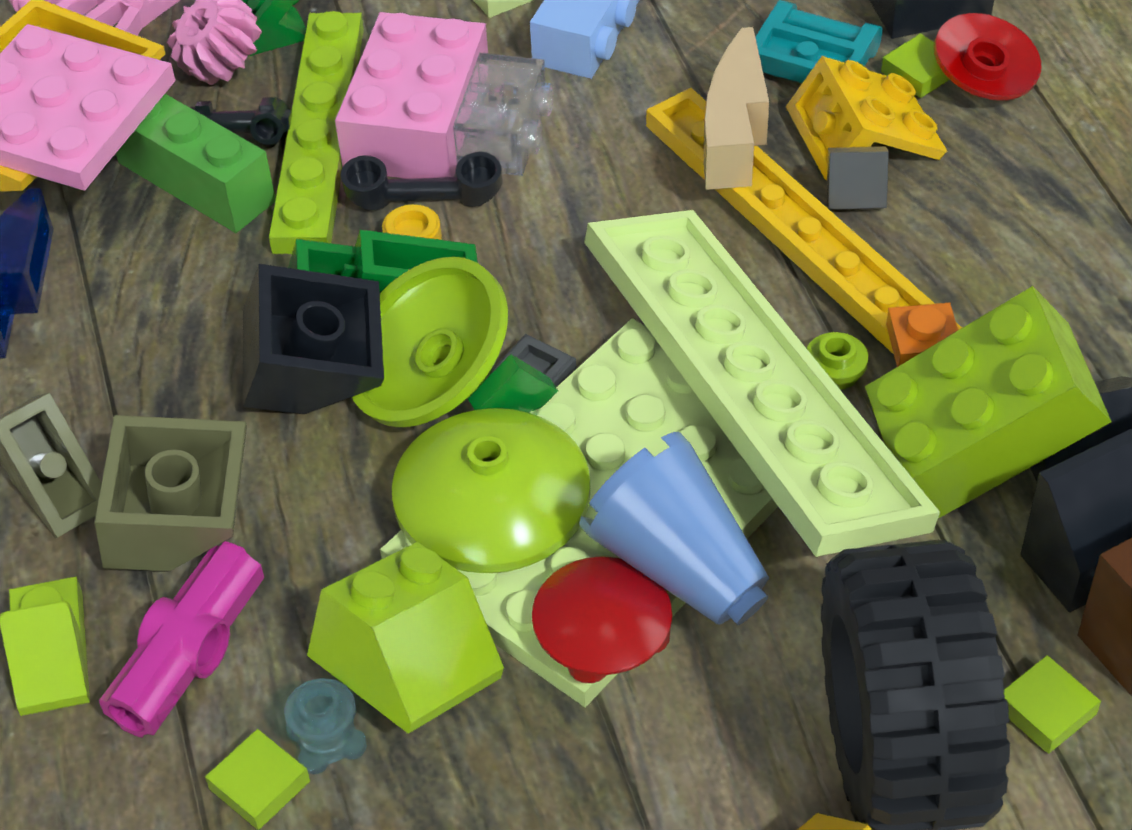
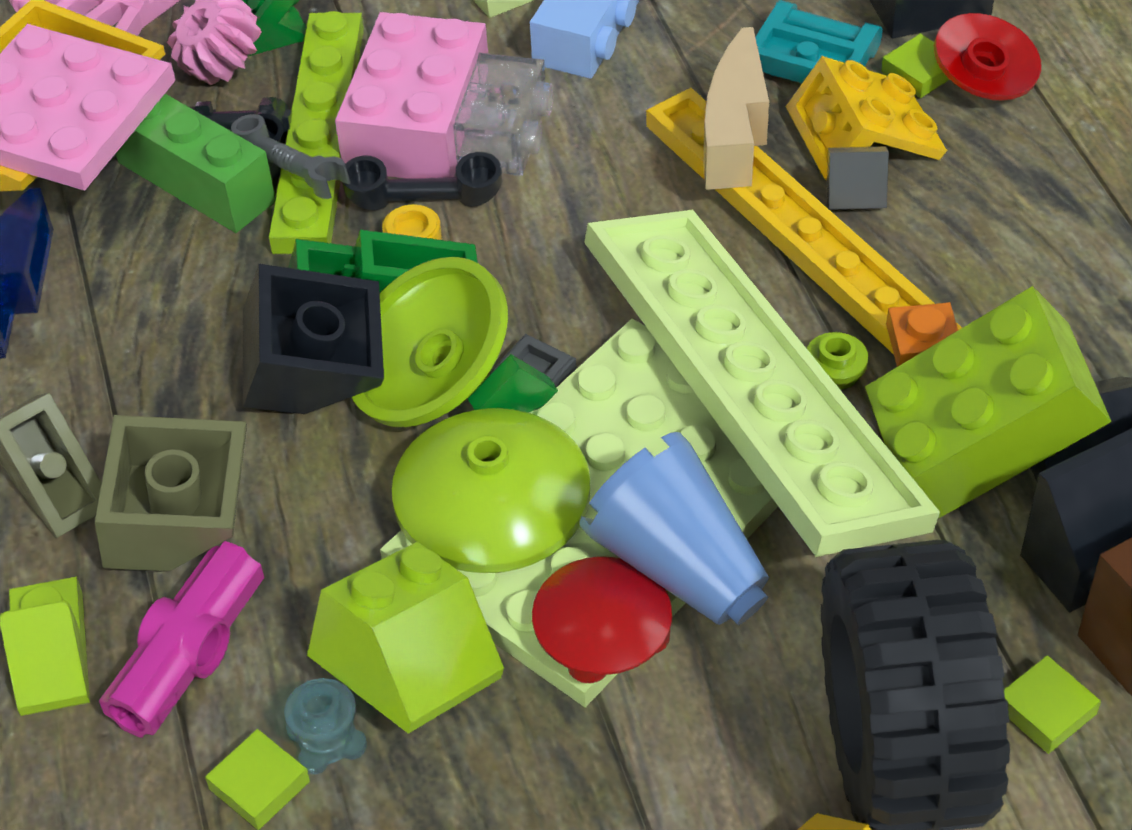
(314, 170): none -> dark grey brick

